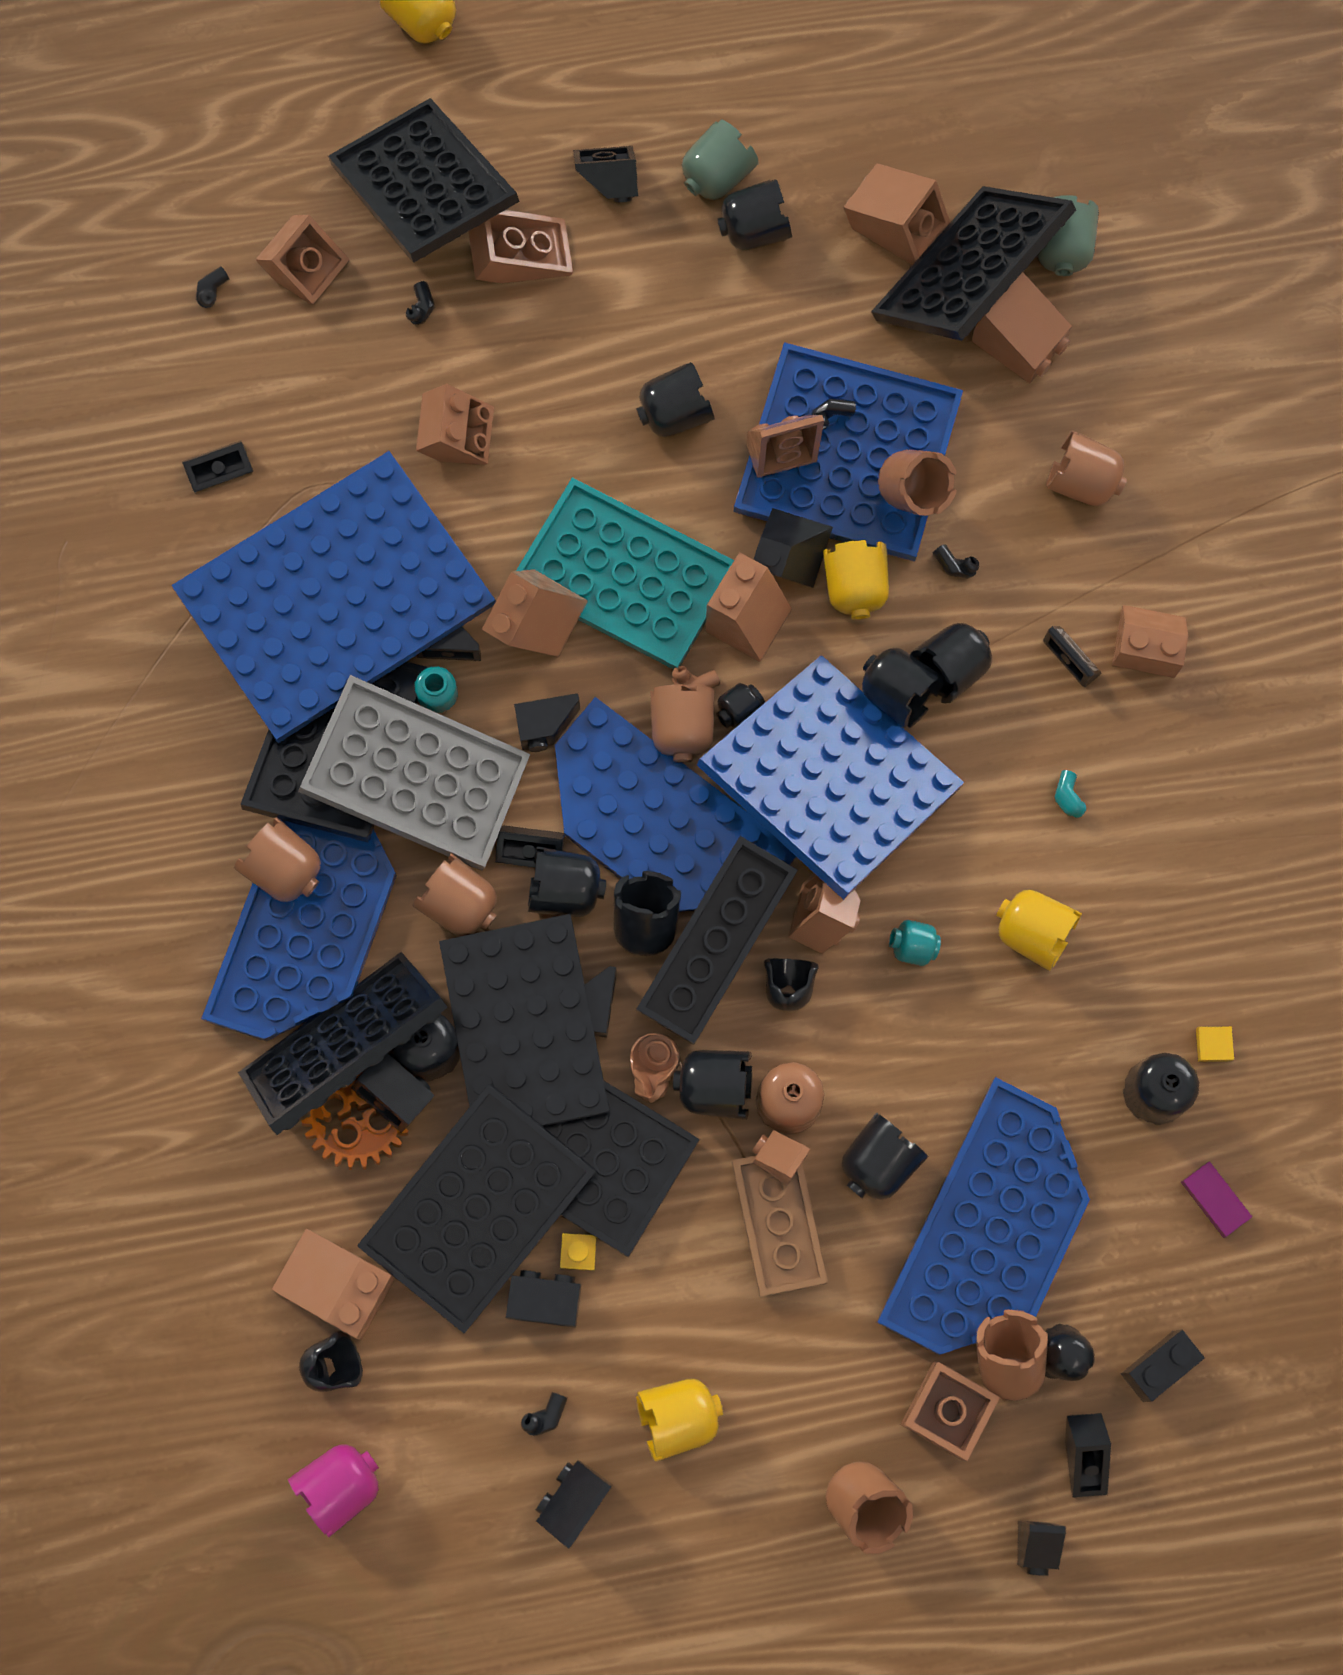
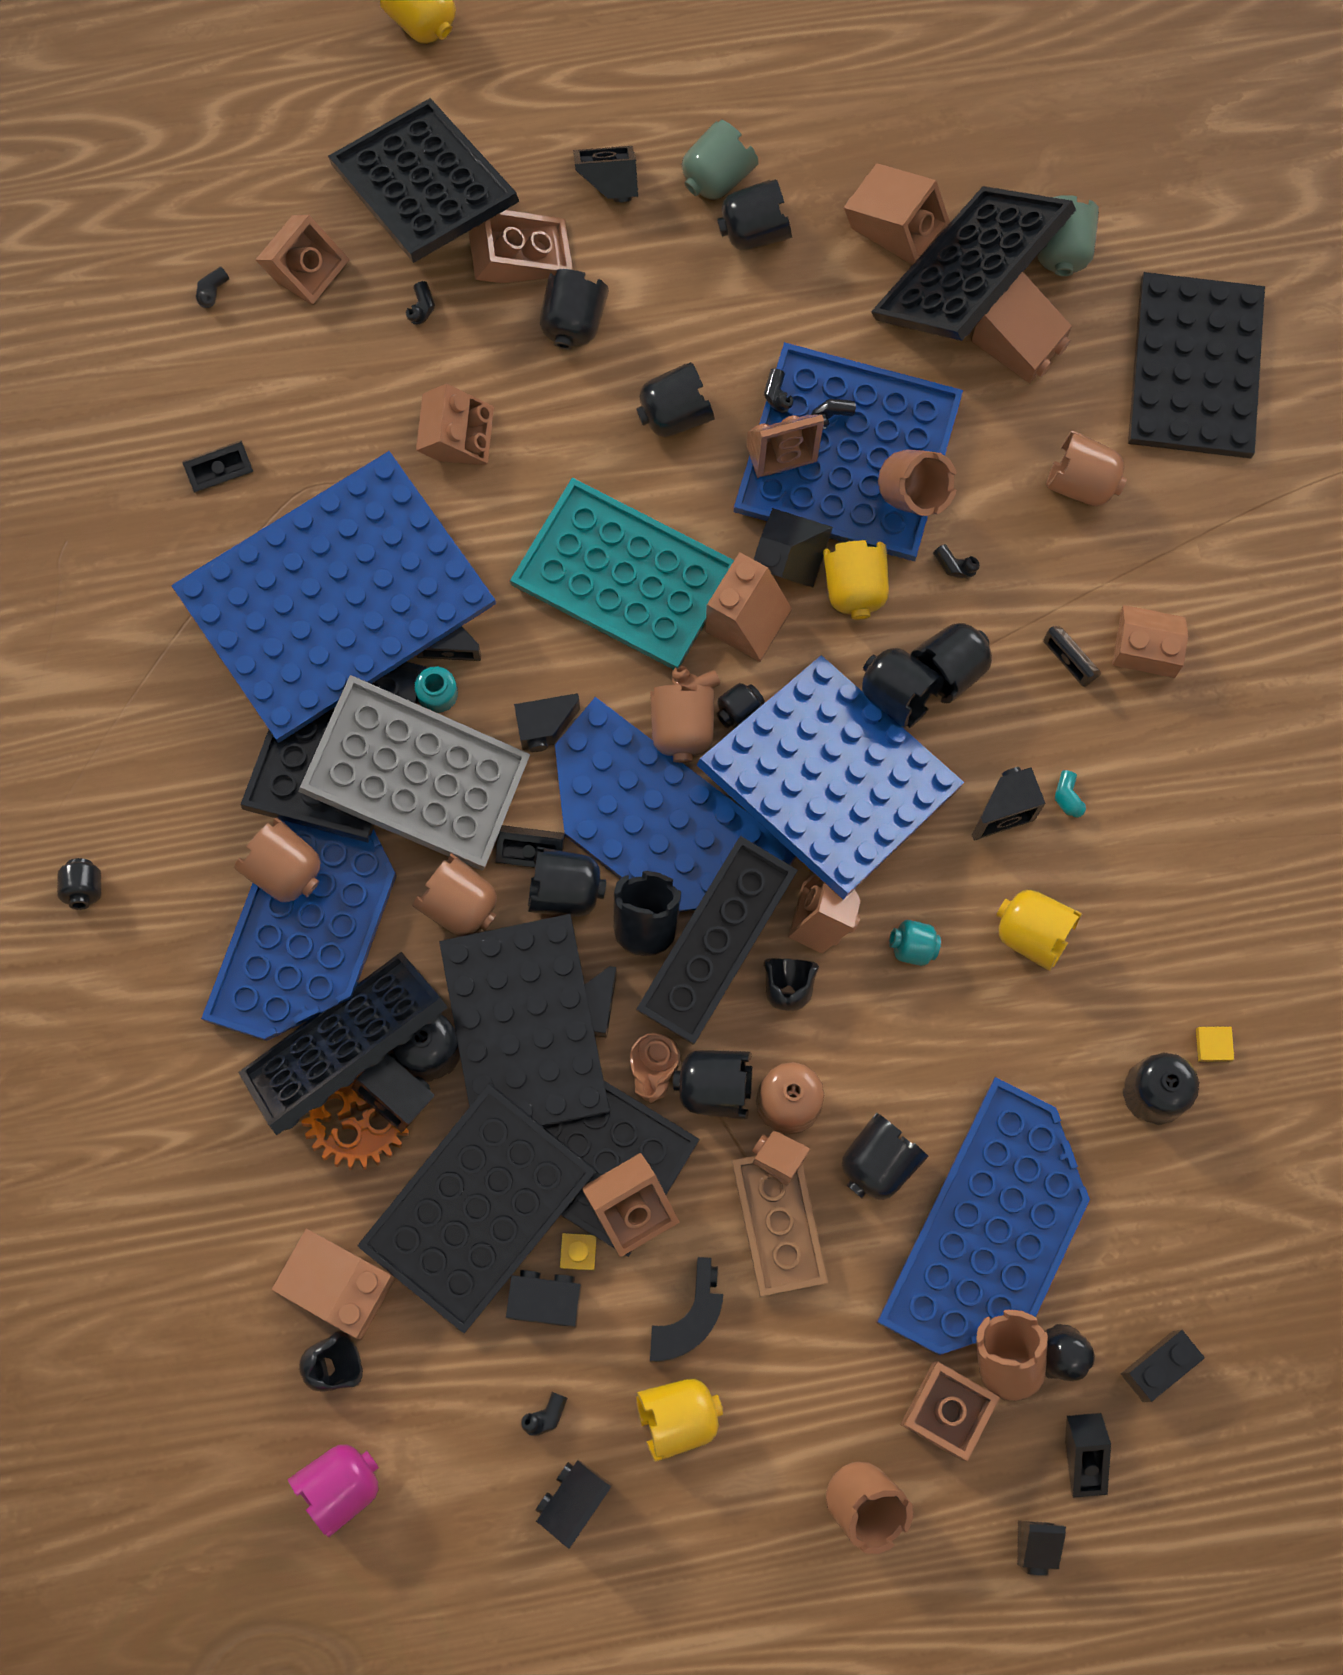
(79, 883): none -> black head
(534, 613): nougat slope -> none
(572, 308): none -> black cylinder
(630, 1204): none -> nougat slope
(685, 1335): none -> black arch
(774, 393): none -> black arm
(1012, 803): none -> black slope
(1197, 365): none -> black plate
(1216, 1199): magenta tile -> none

